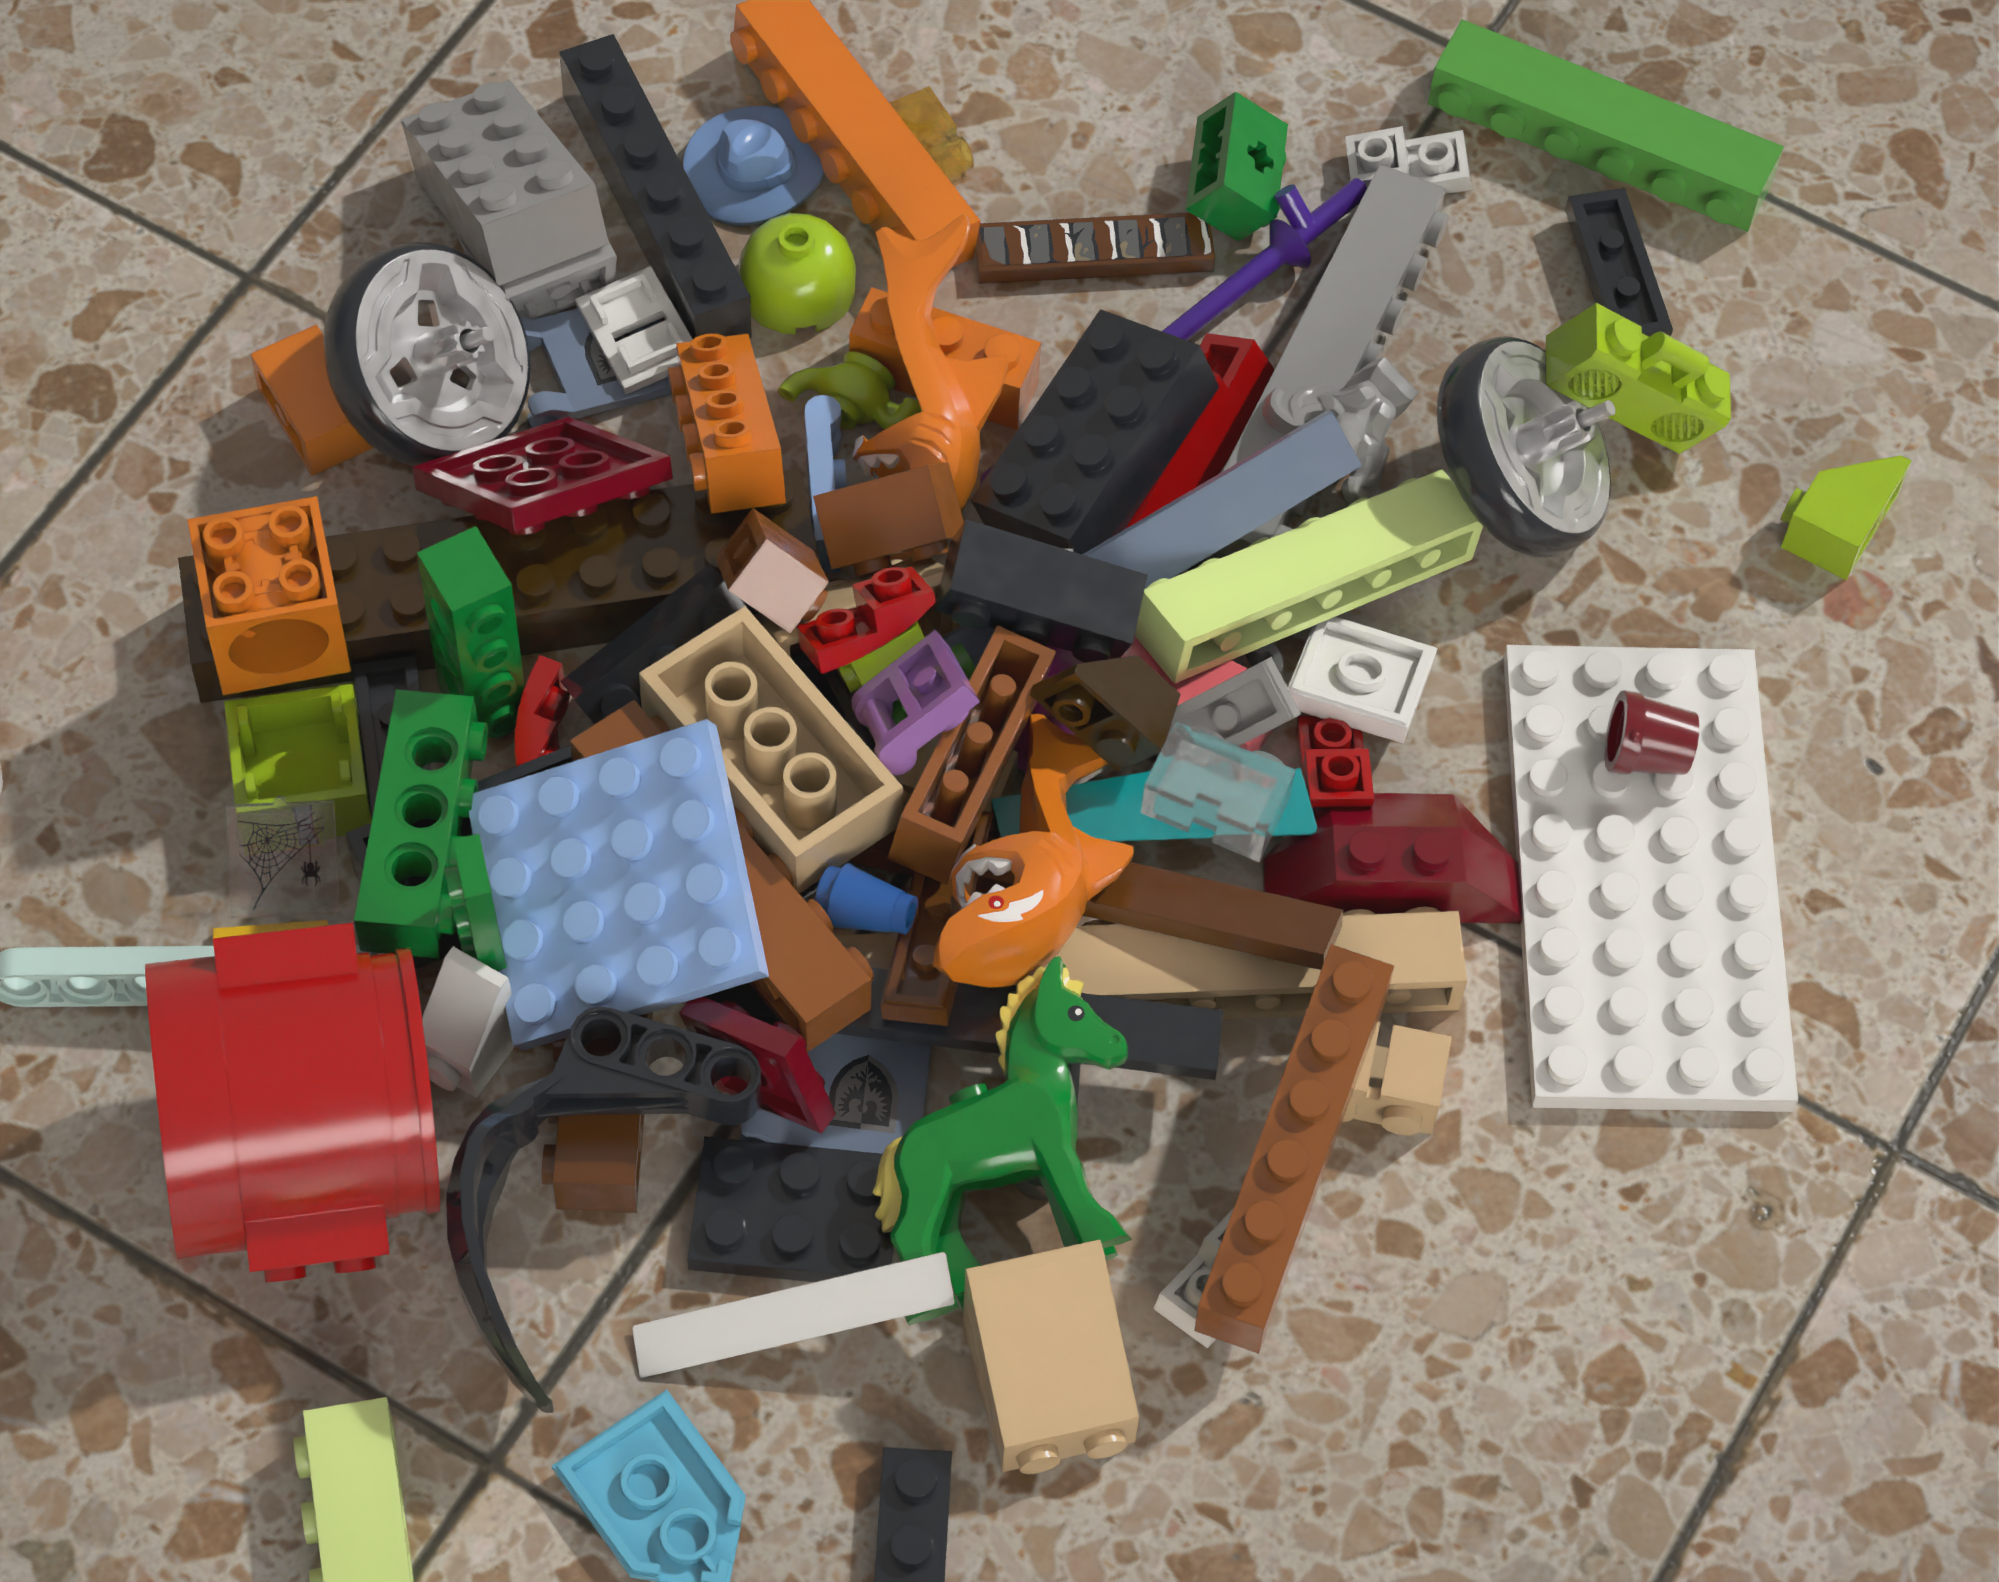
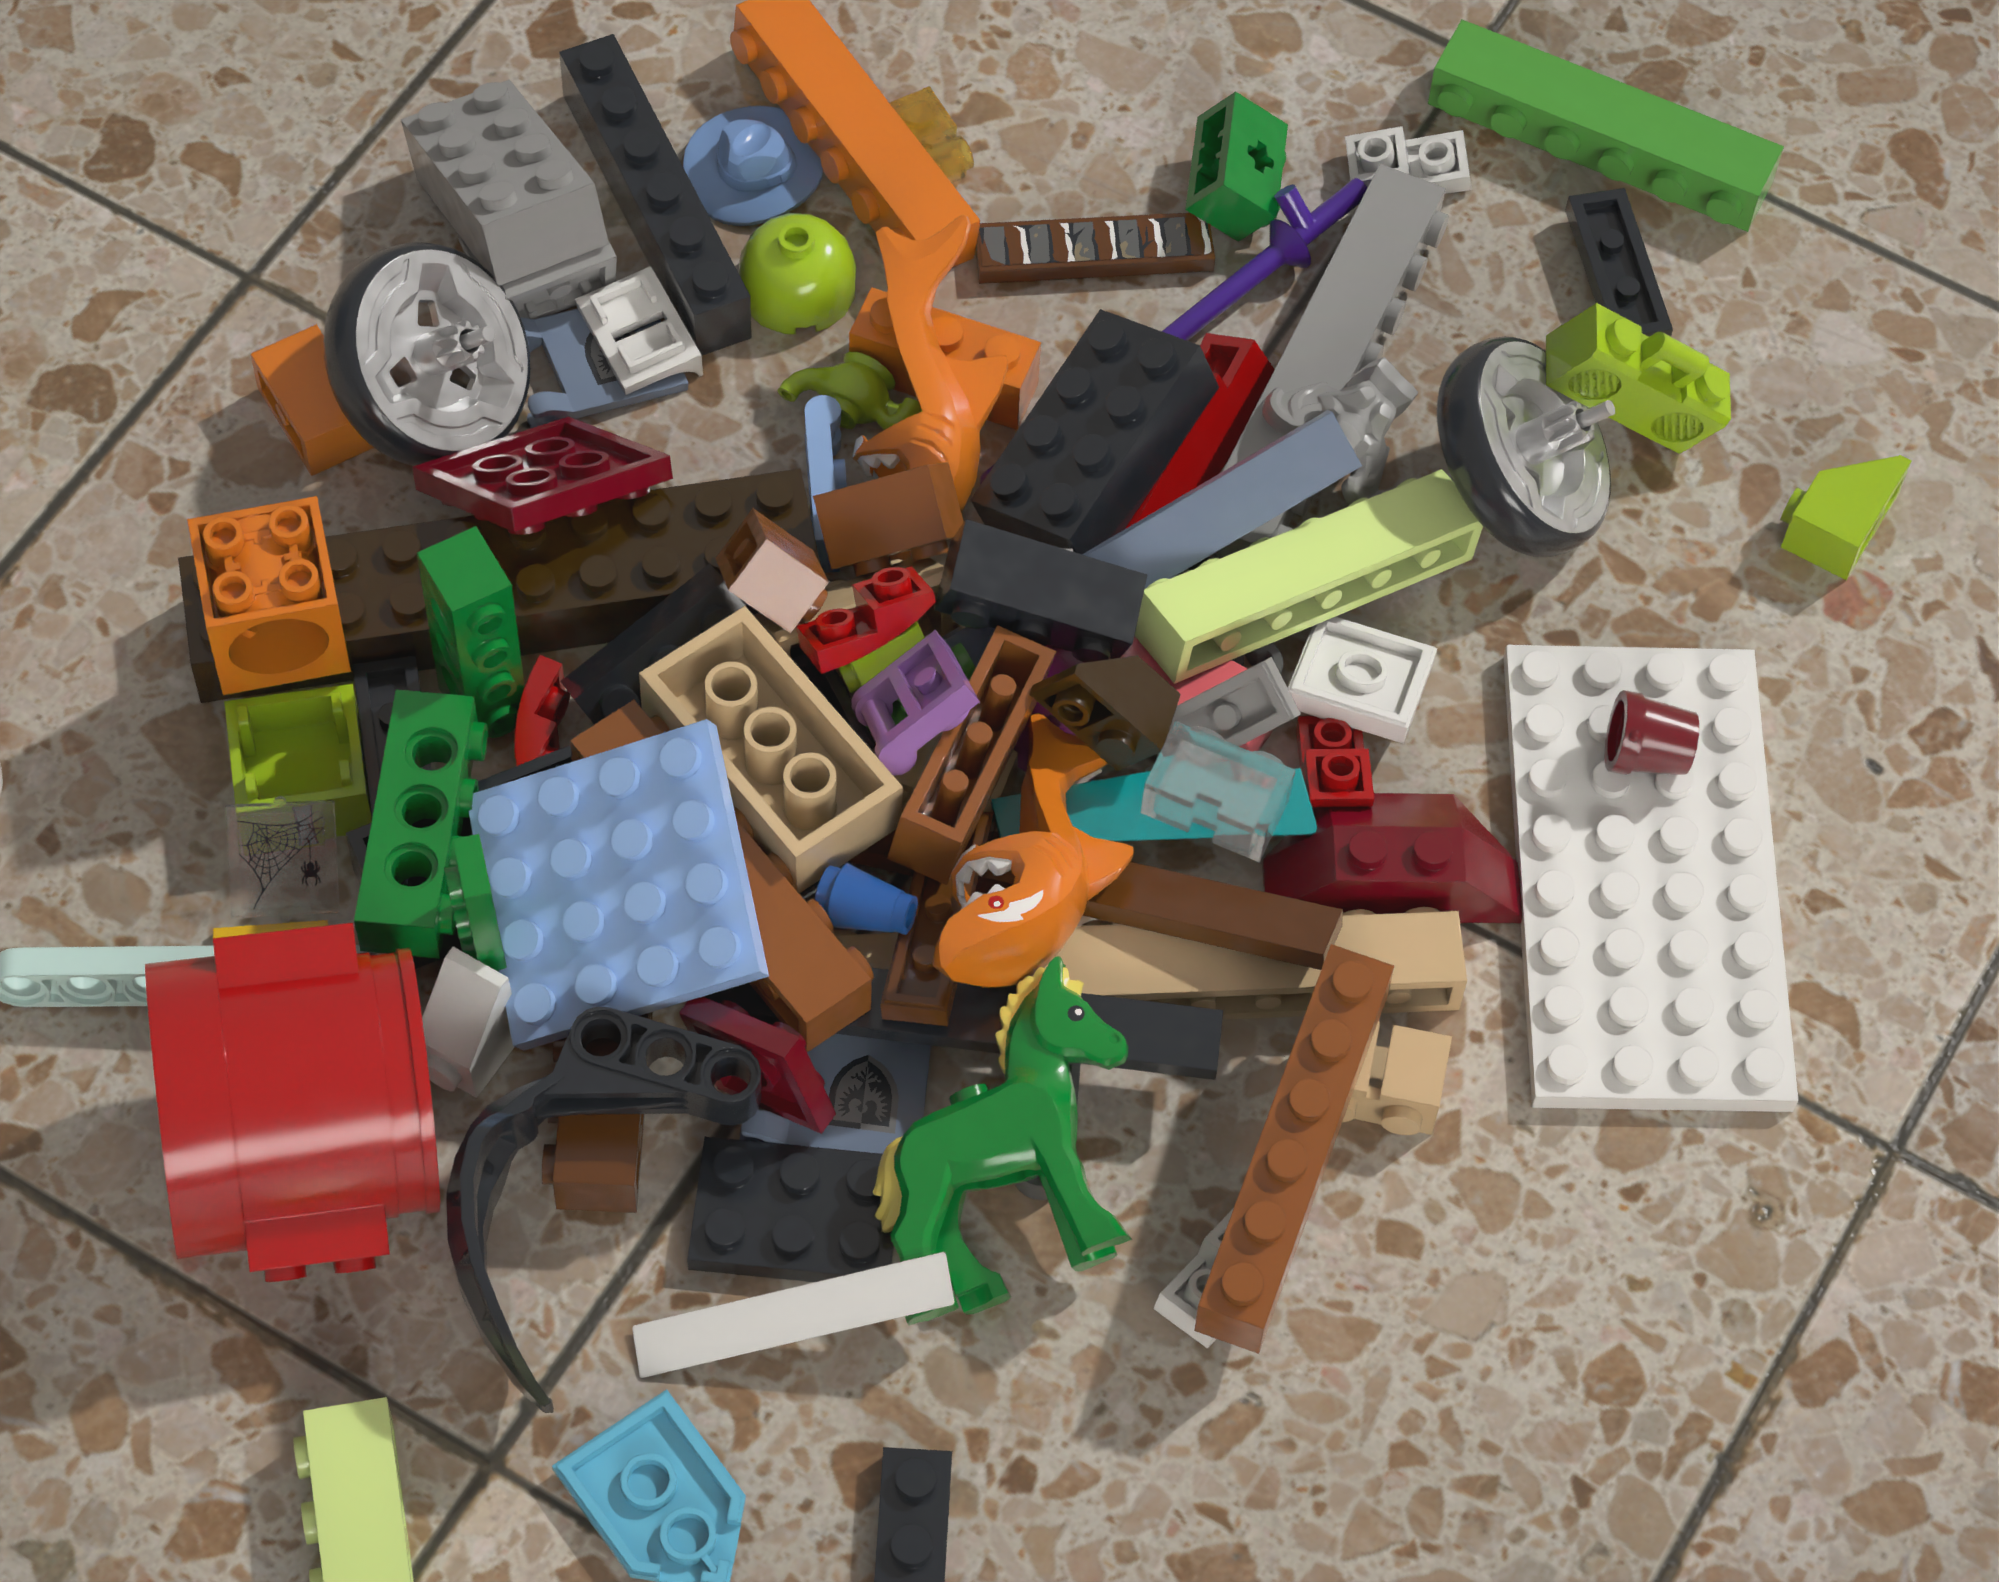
(726, 423): orange brick -> none
(1050, 1357): tan slope -> none

